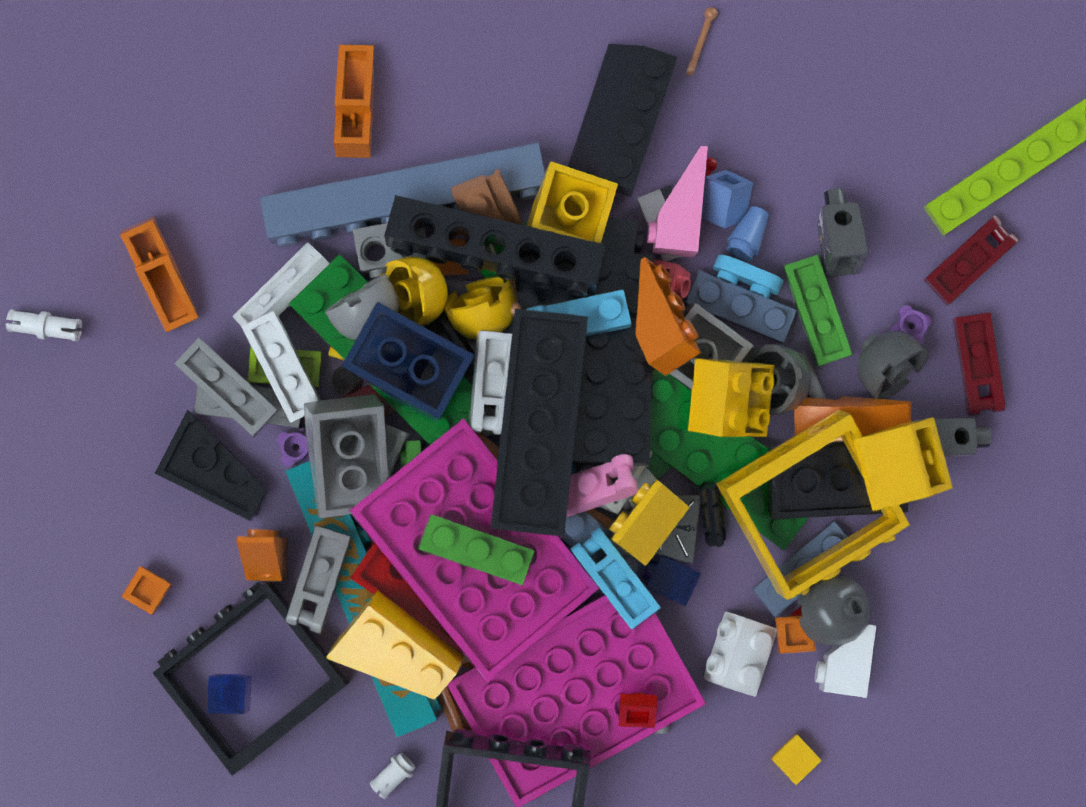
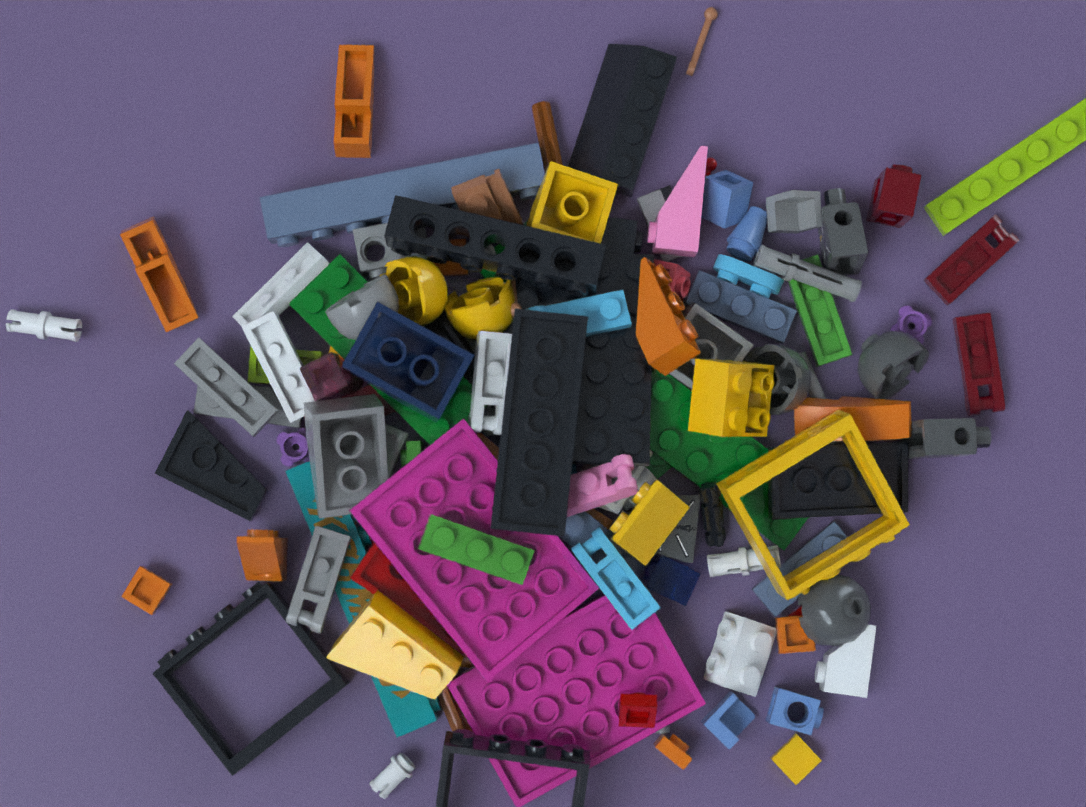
(229, 693): clear blue brick -> none
(325, 376): none -> clear pink brick
(546, 133): none -> dark orange axle
(674, 749): none -> orange plate
(728, 719): none -> medium blue panel
(738, 561): none -> white pin
(779, 705): none -> medium blue brick
(793, 211): none -> light grey panel
(793, 268): none -> light grey pin
(894, 196): none -> dark red brick
(903, 463): yellow slope -> none

